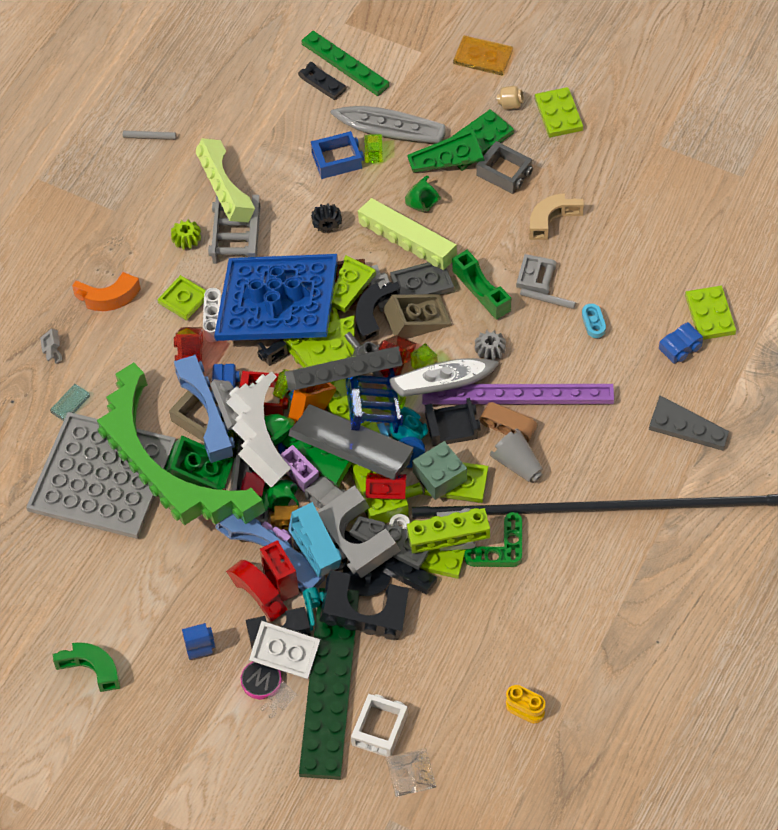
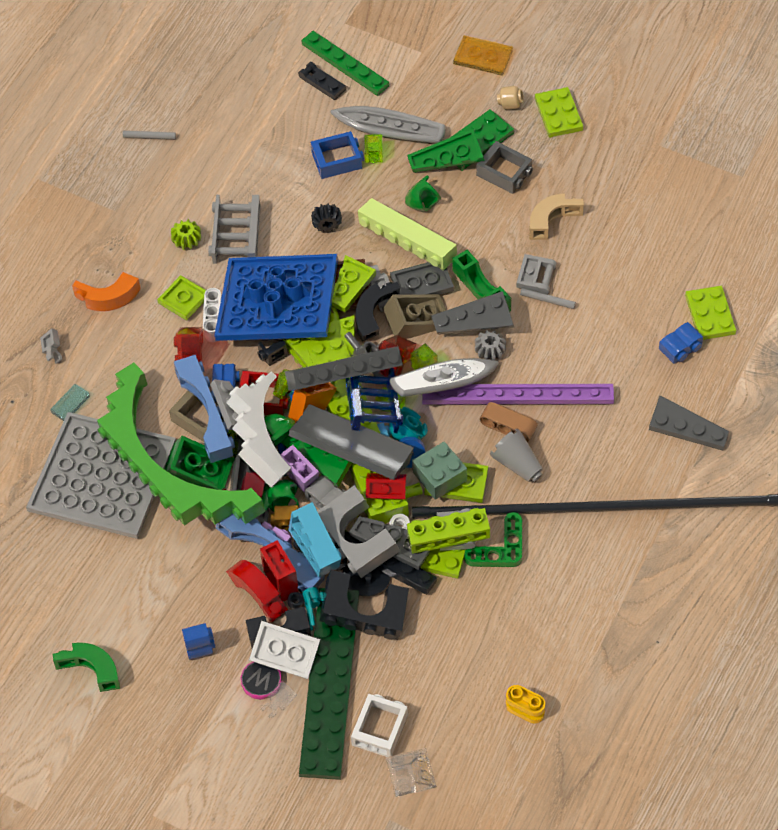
(234, 202): yellowish green arch -> none
(293, 597): none -> black hinge
(452, 423): black panel -> none
(480, 314): none -> dark grey wing
(593, 322): medium azure plate -> none

